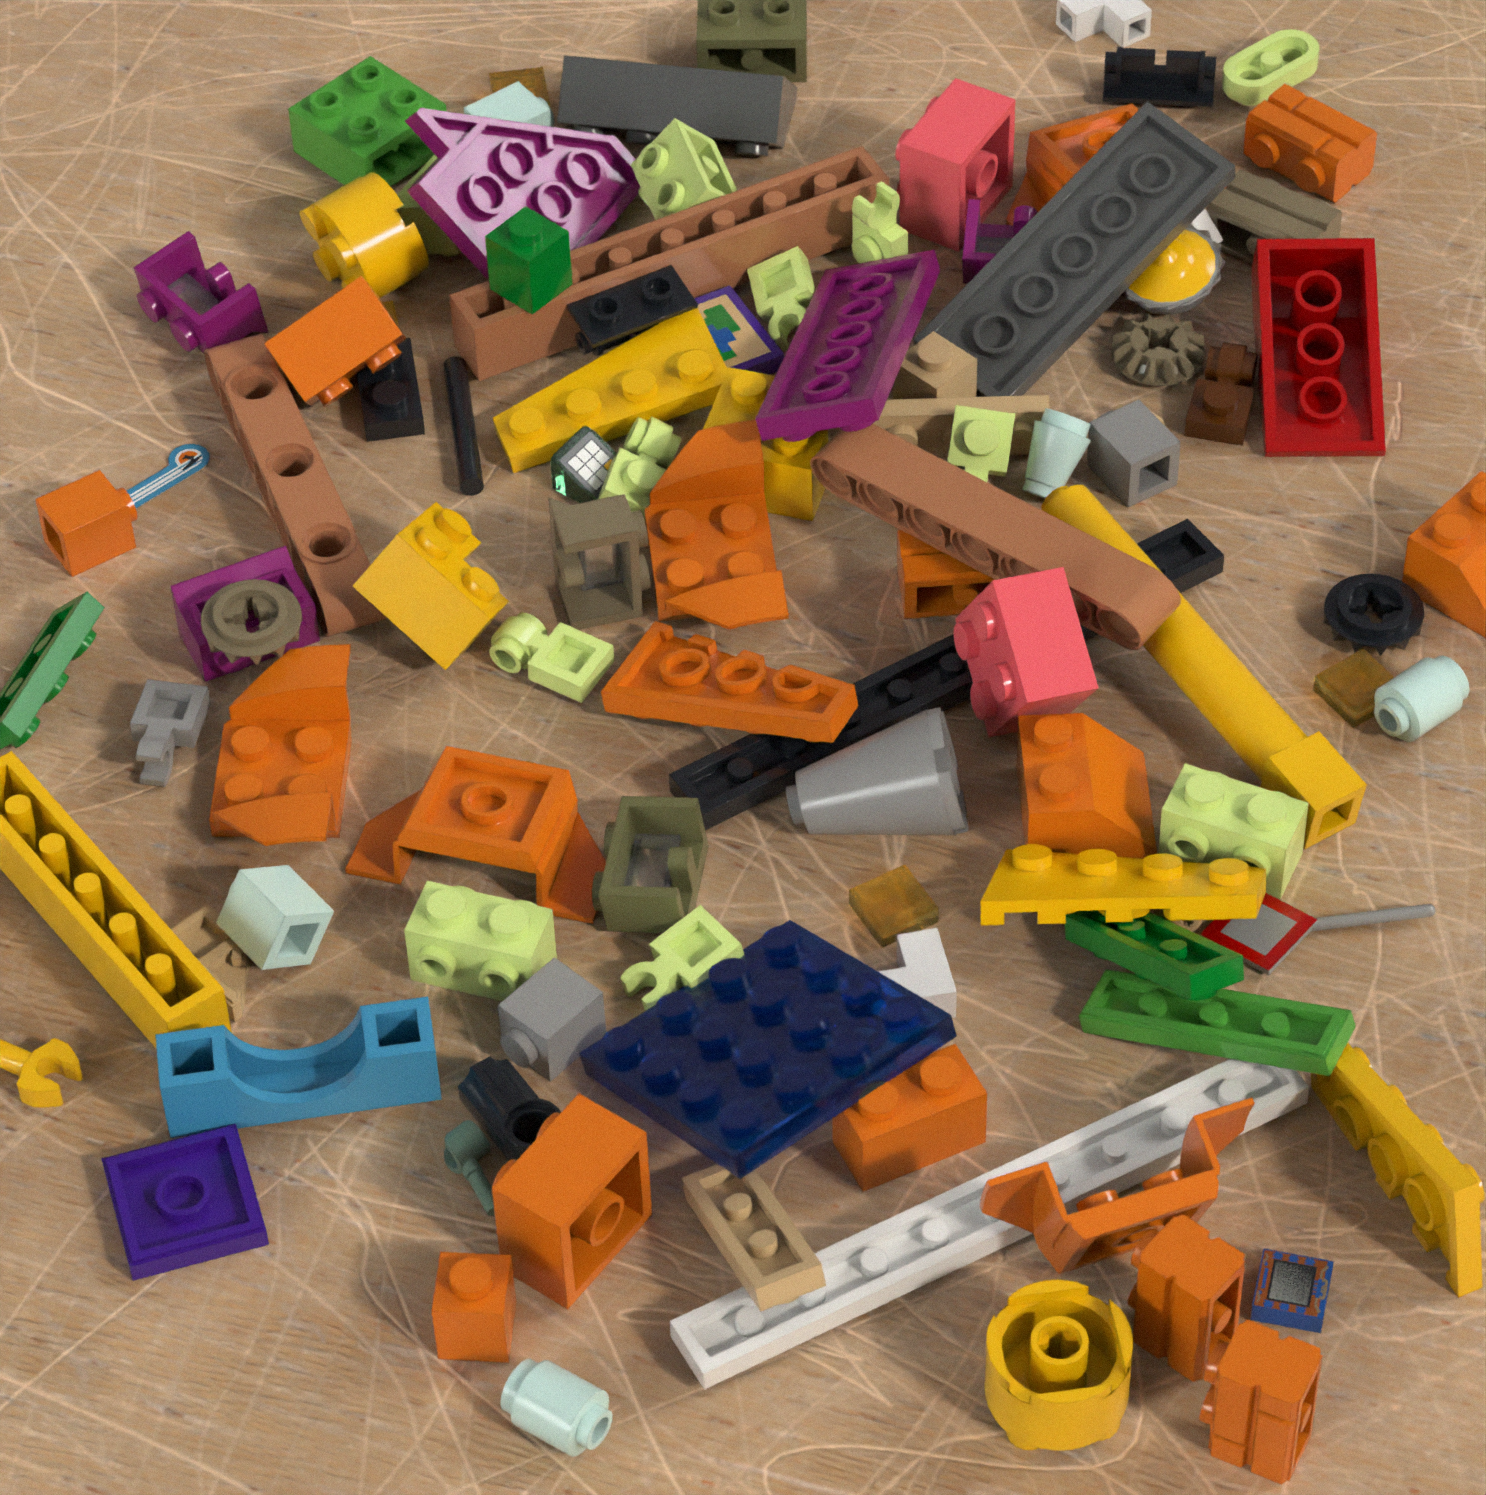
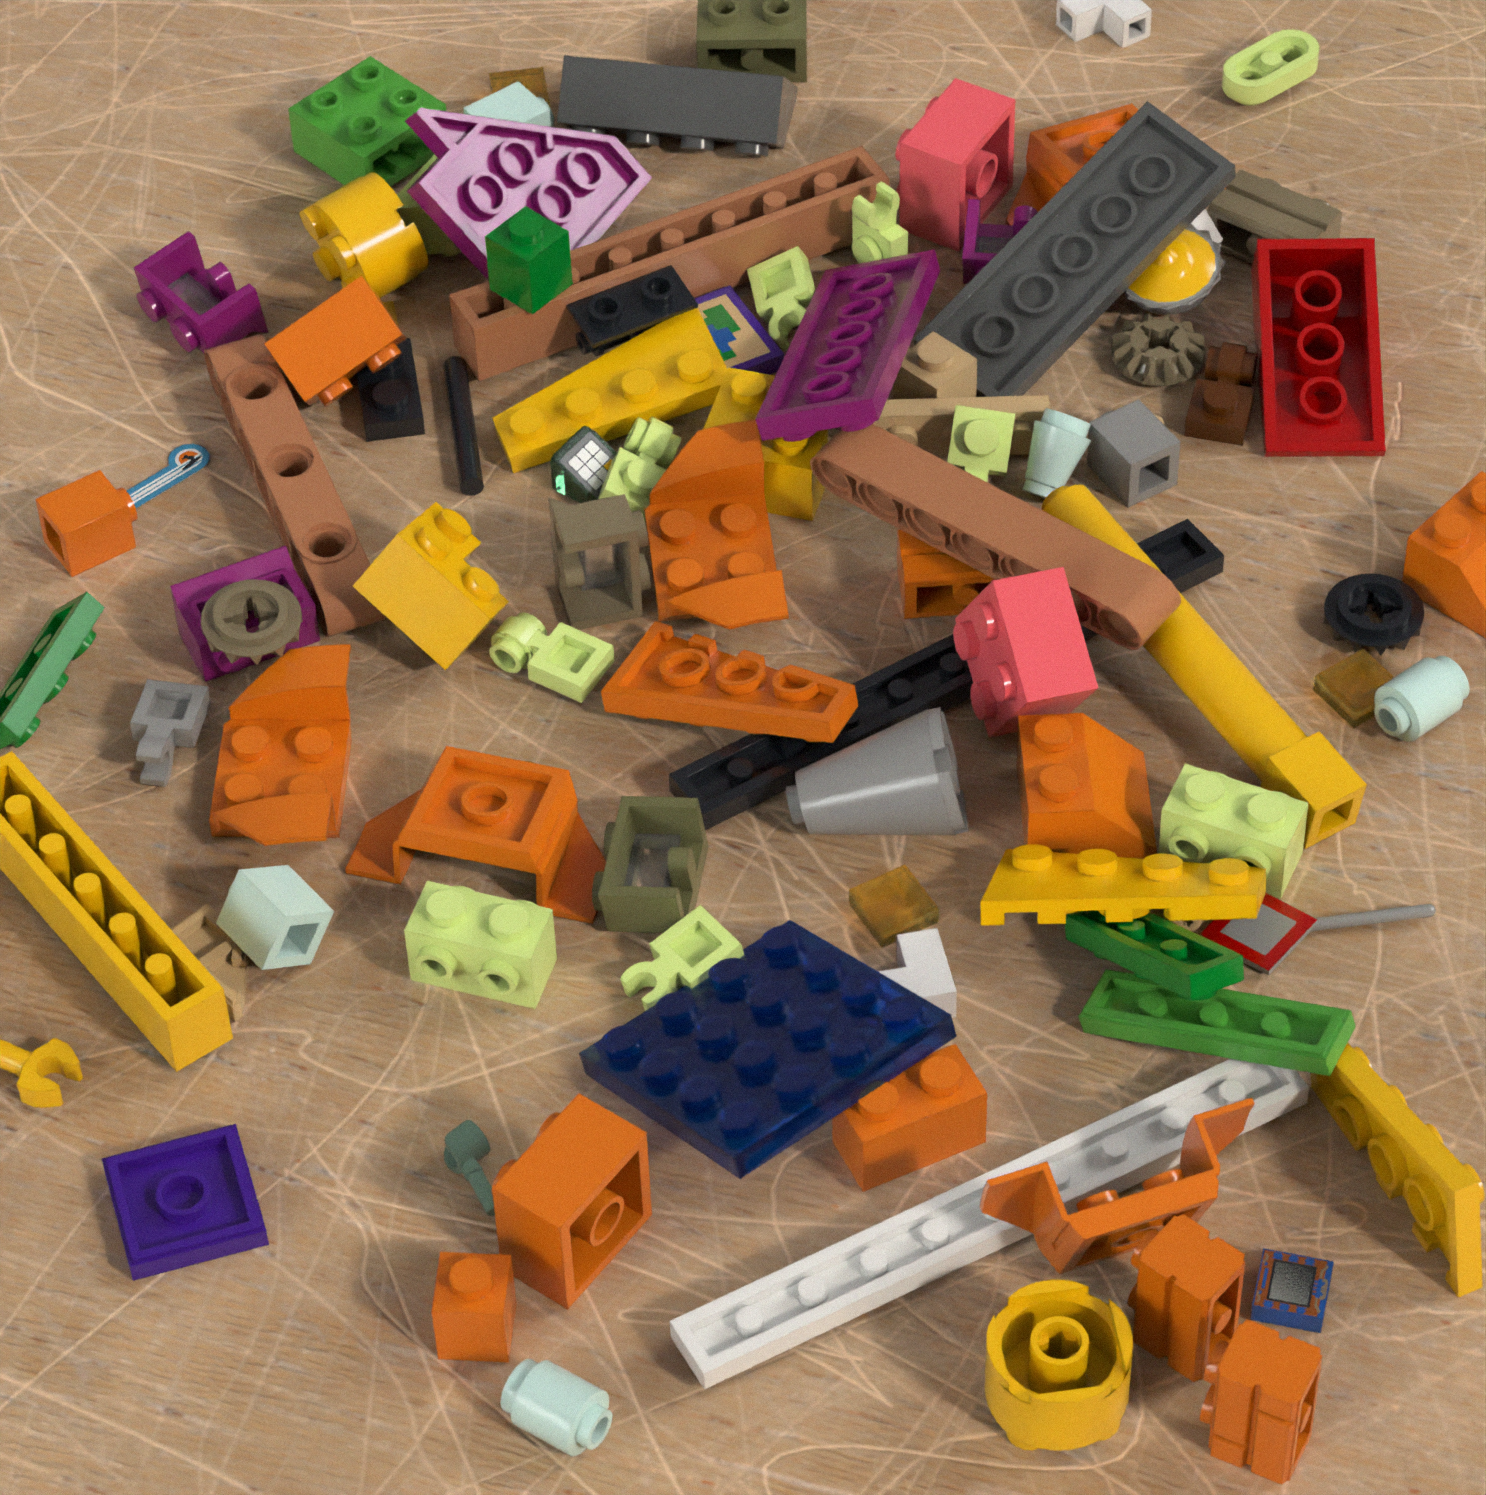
(372, 1064): dark azure arch -> none
(504, 1105): black piece -> none
(551, 1019): light grey brick -> none
(680, 171): yellowish green brick -> none
(754, 1235): tan plate -> none
(1135, 78): black hinge -> none
(1309, 143): orange brick -> none

